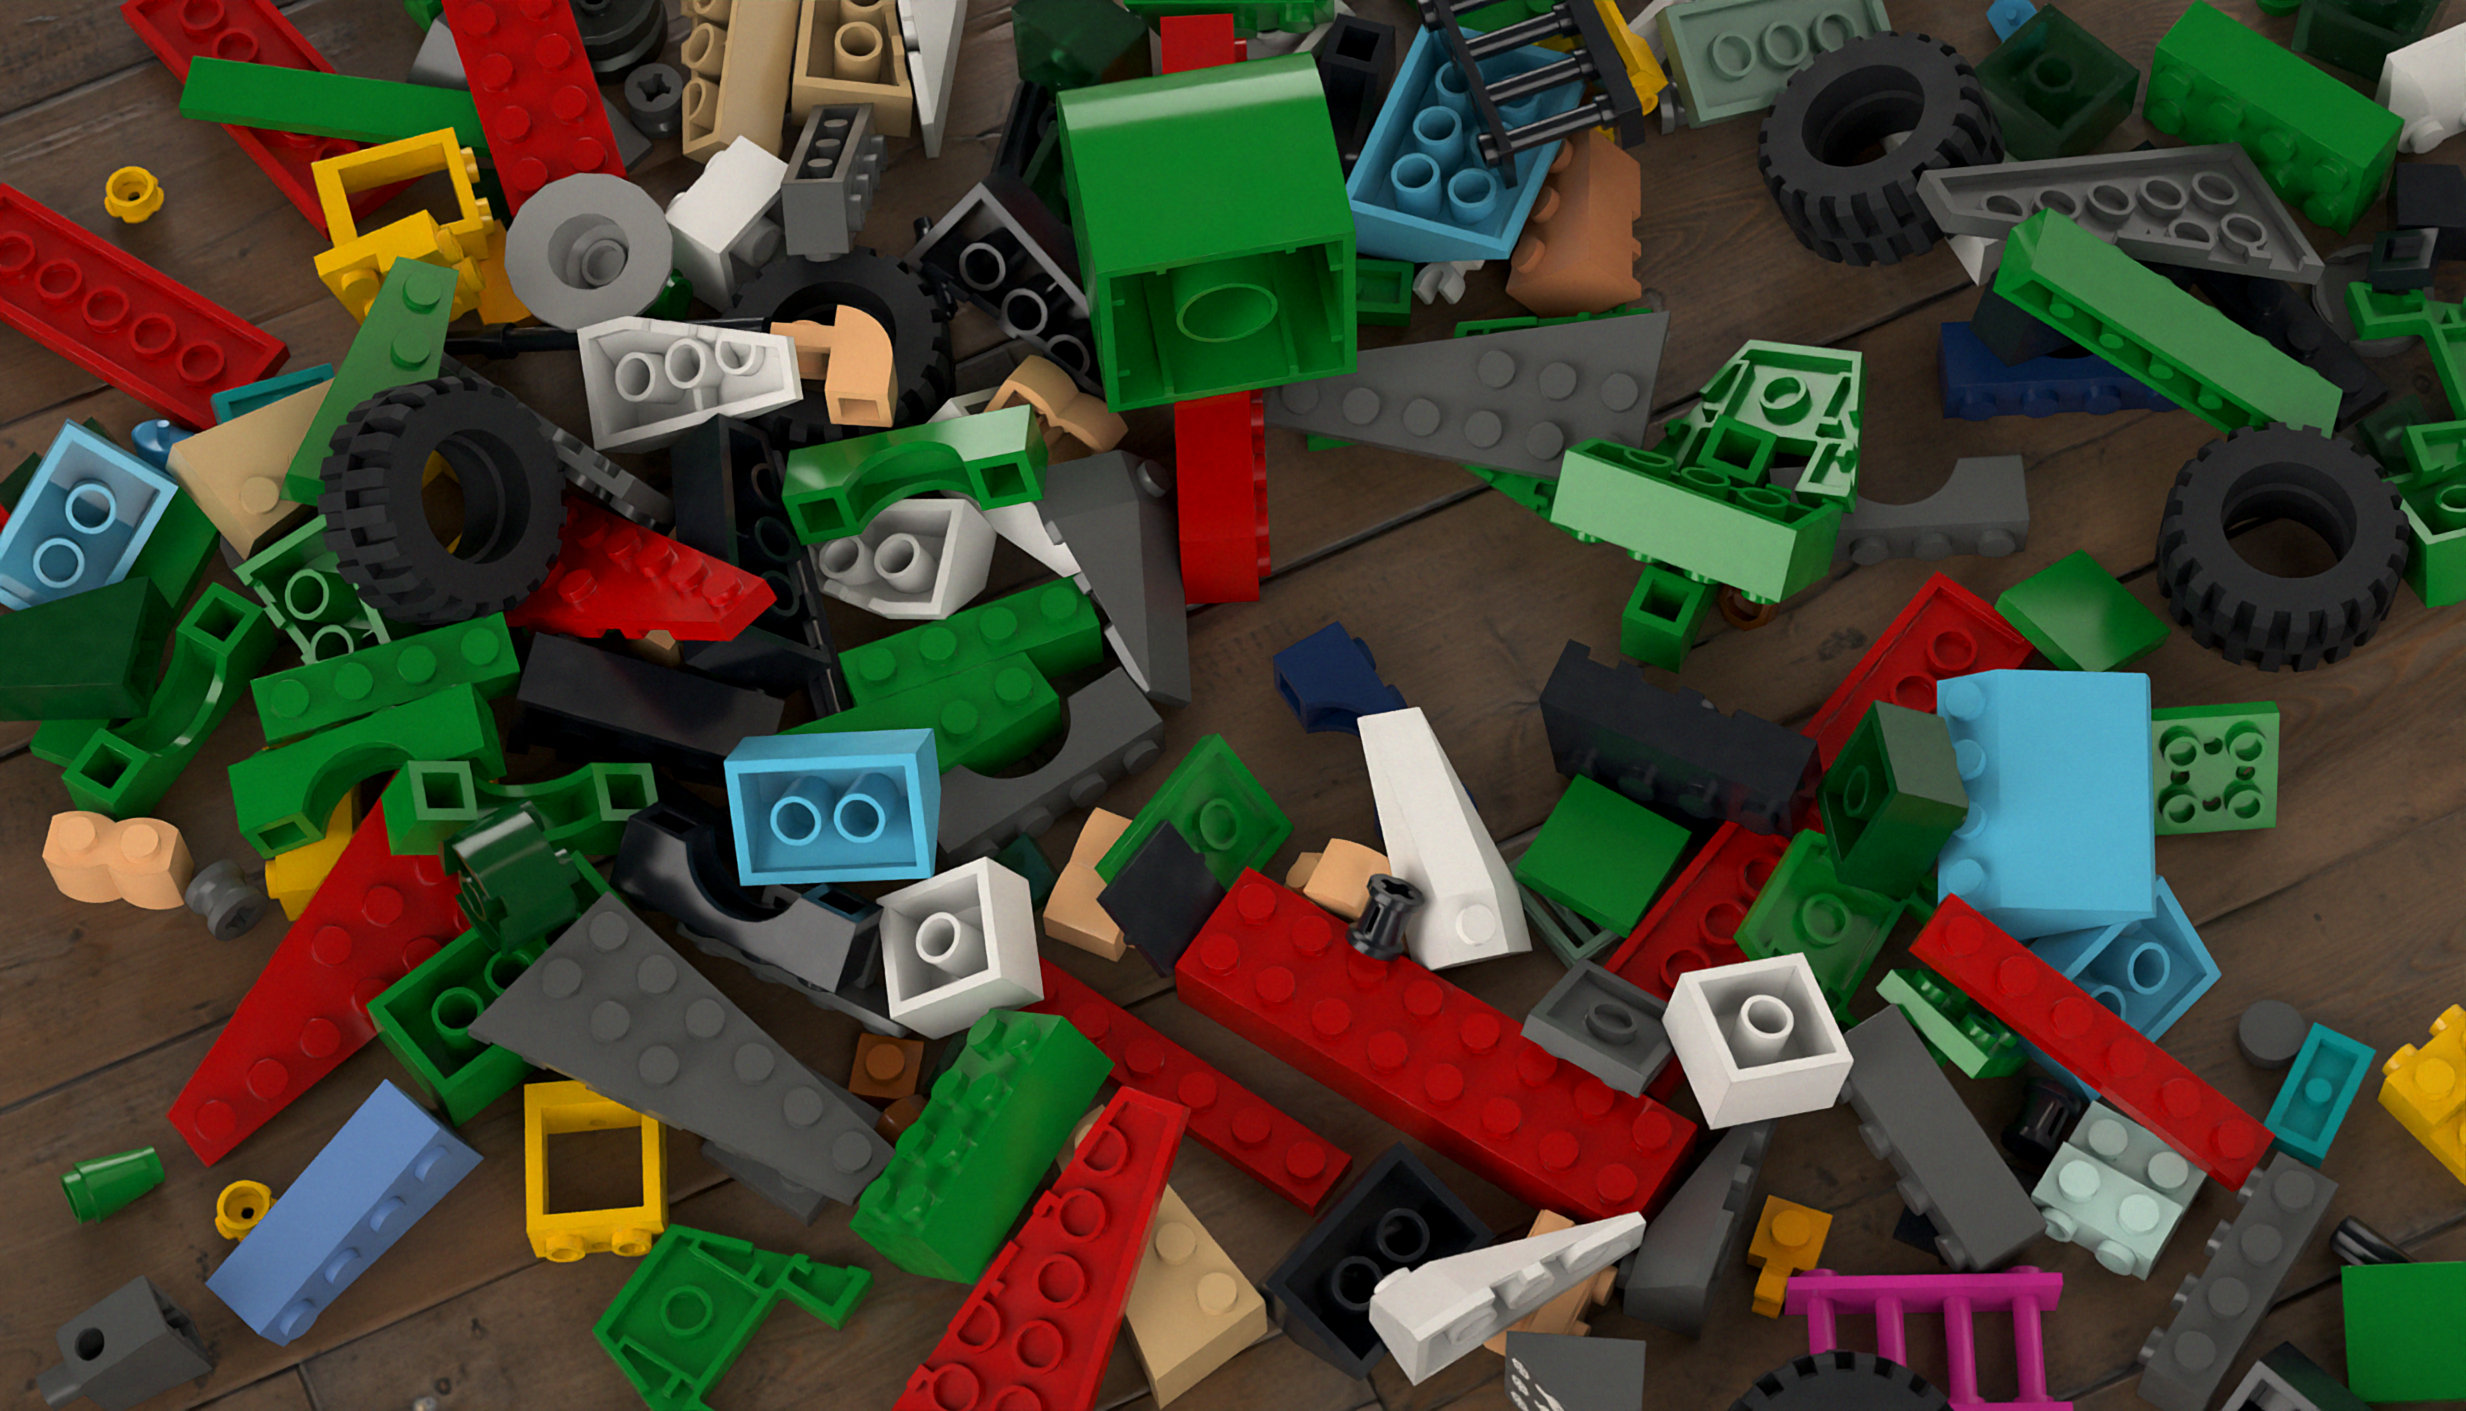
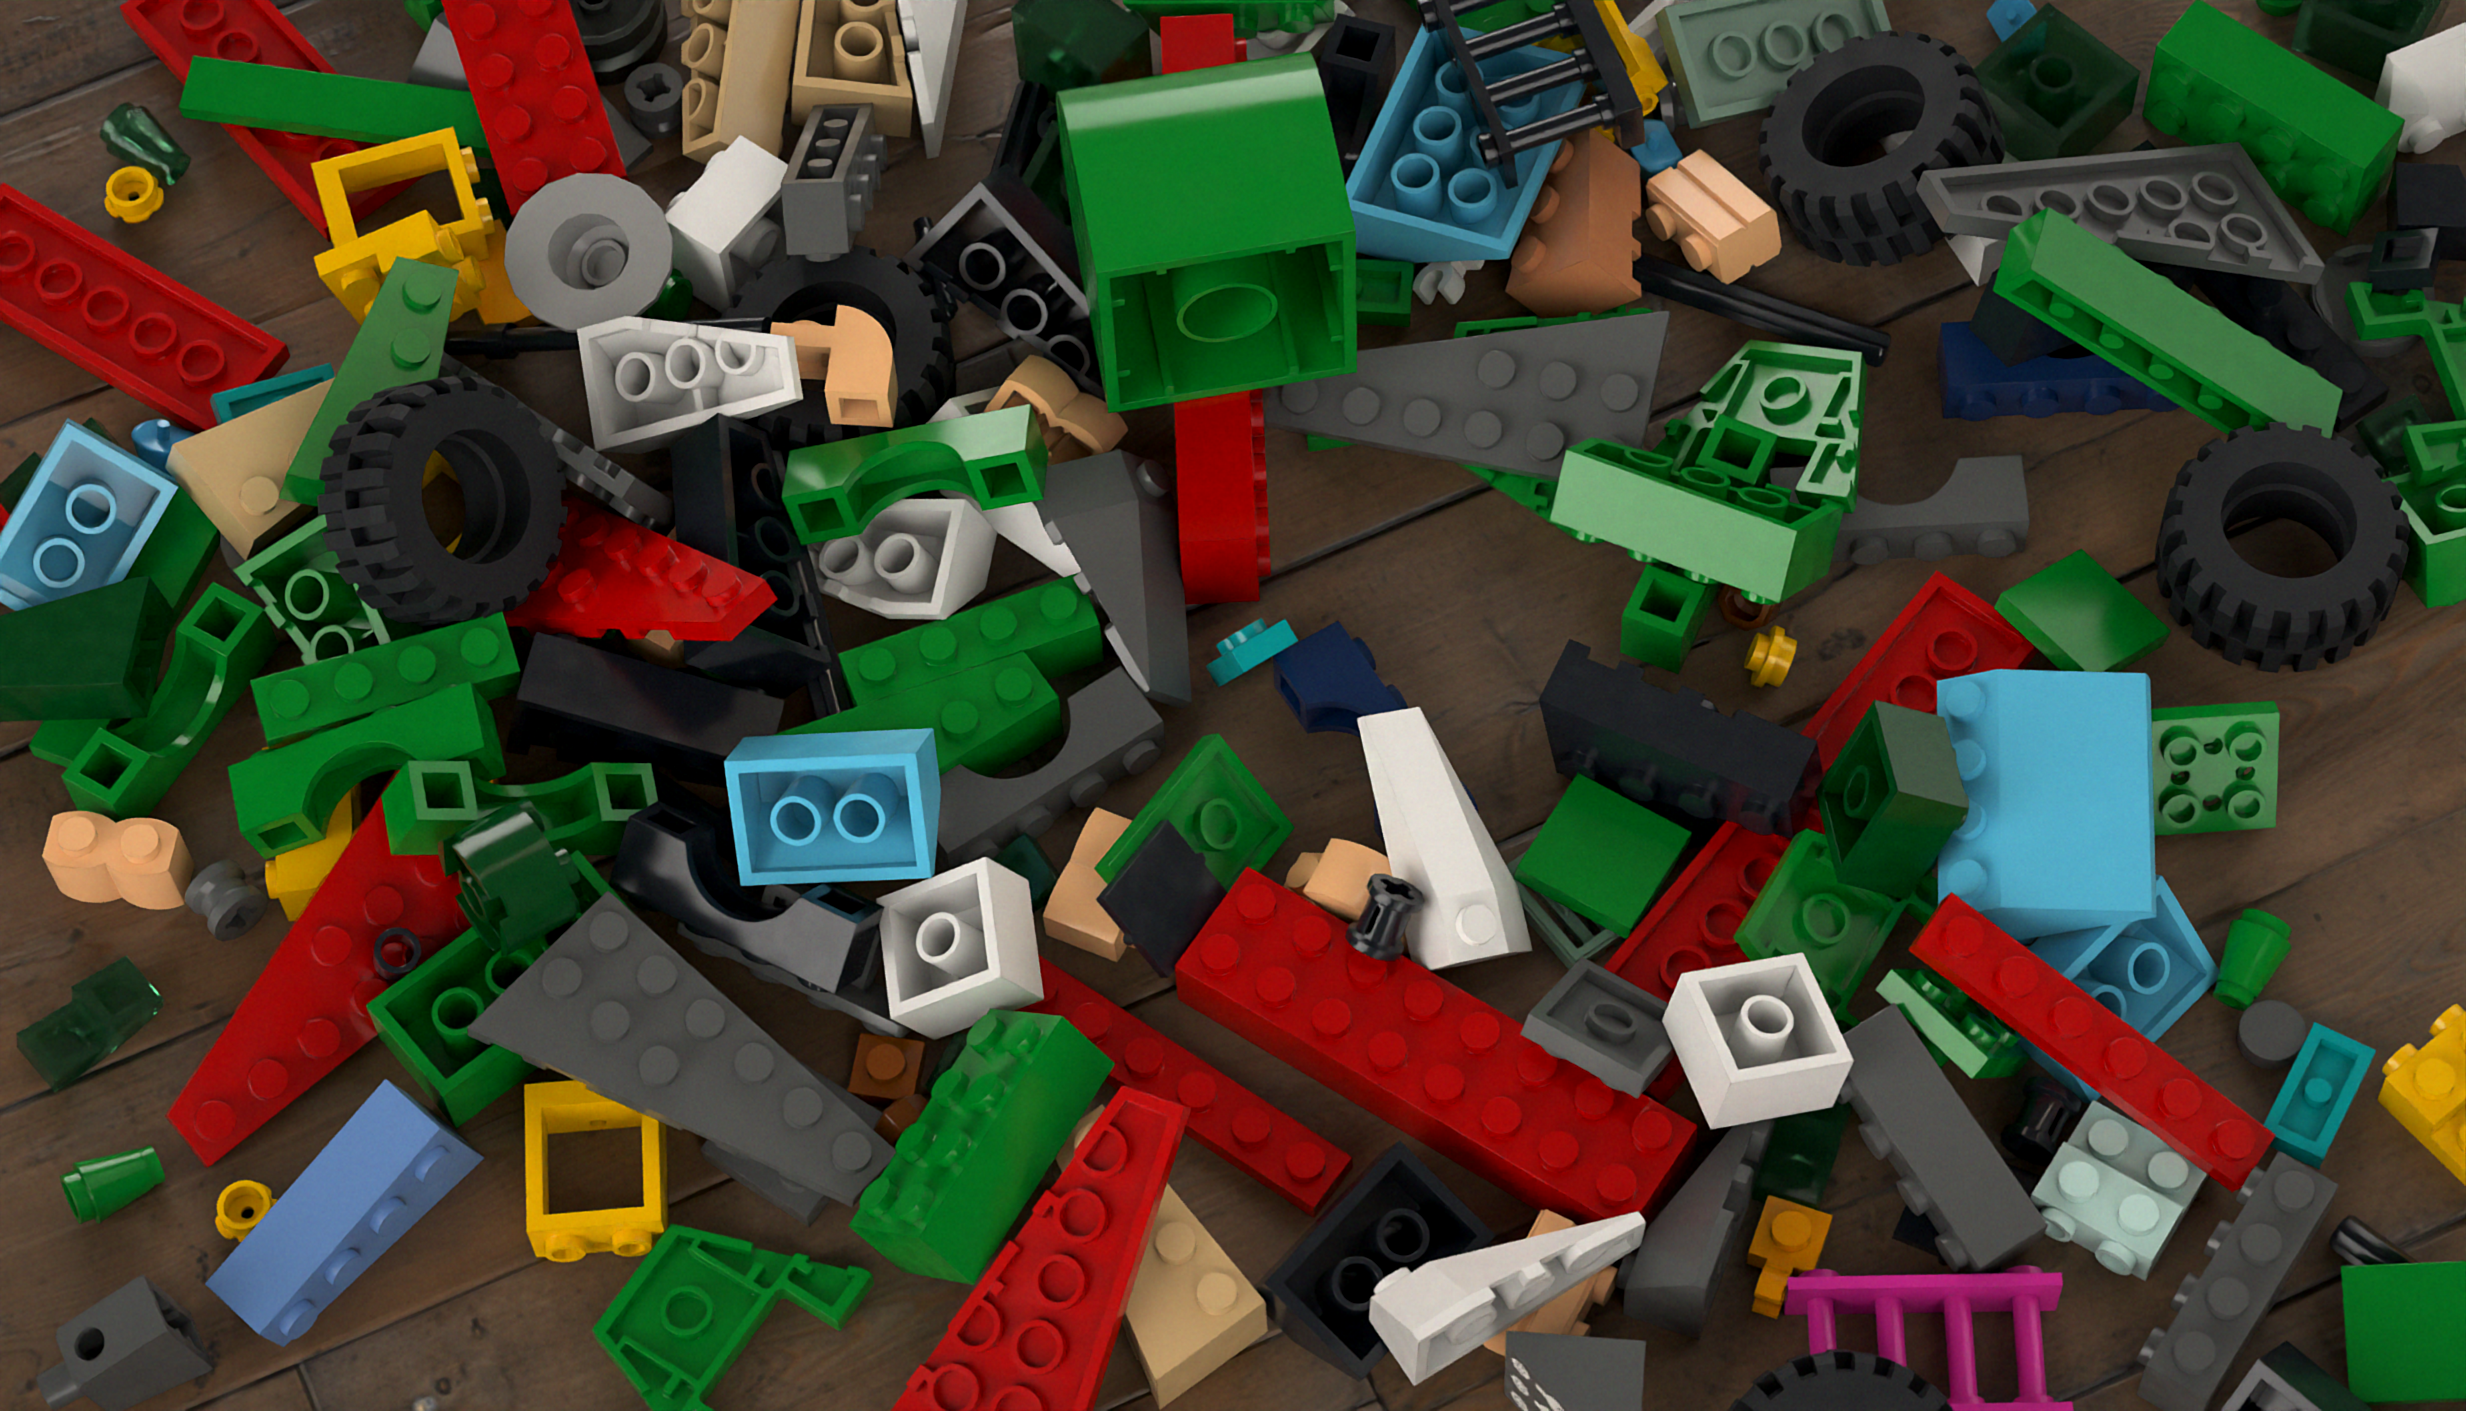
(96, 1022): none -> clear green slope
(143, 142): none -> clear green cone
(396, 935): none -> black hinge
(1249, 648): none -> teal plate
(1657, 152): none -> dark azure piece
(1712, 217): none -> light nougat brick
(1759, 309): none -> black axle
(1770, 657): none -> yellow plate
(1803, 1155): none -> clear green slope
(2250, 957): none -> green cone

